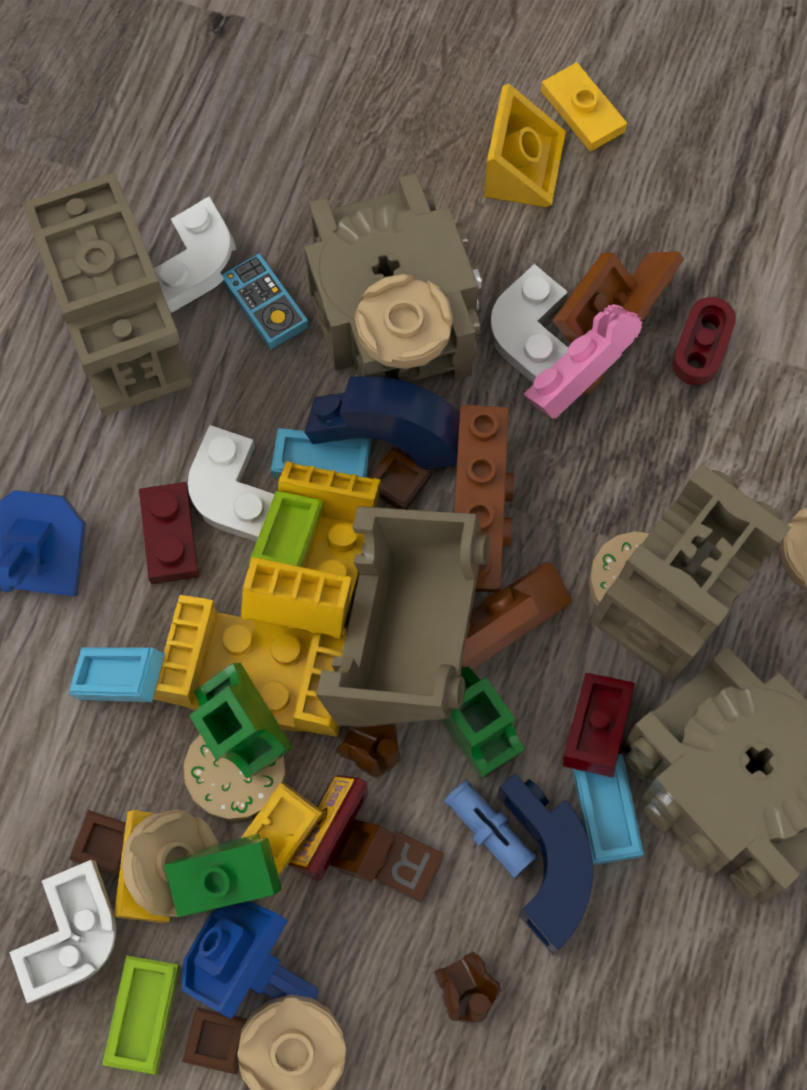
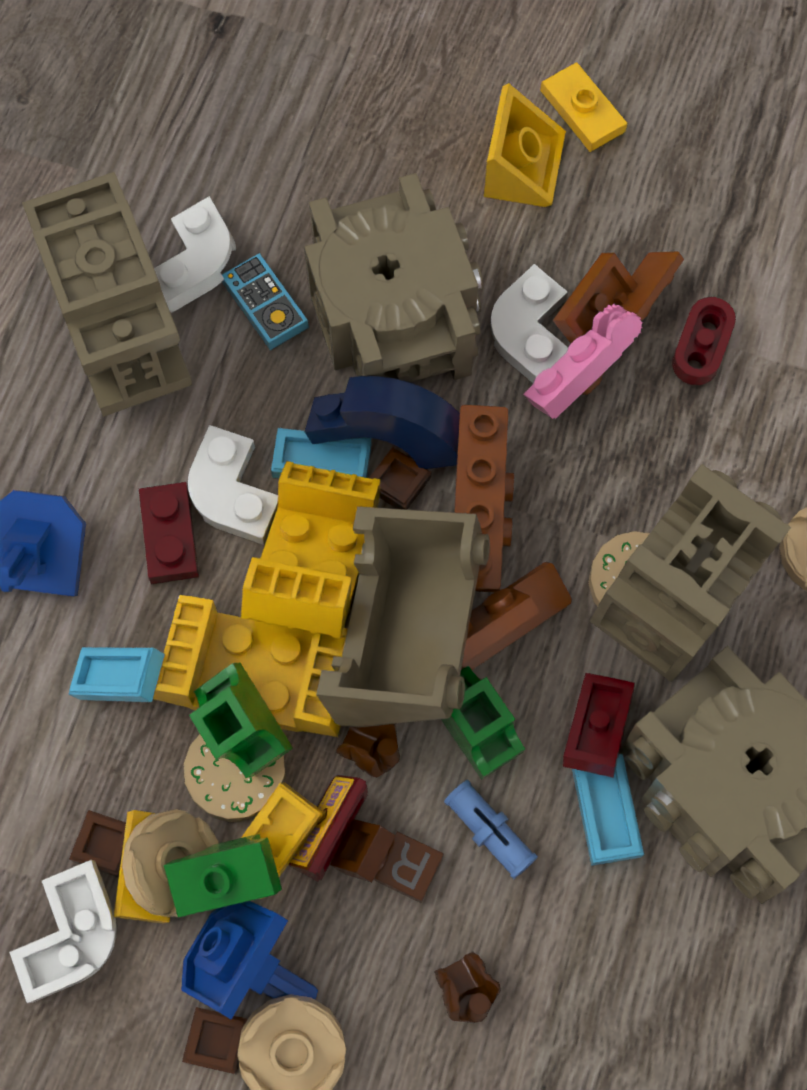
(141, 1015): lime tile -> none
(288, 529): lime tile -> none
(403, 321): tan tile -> none
(566, 862): dark blue arch -> none

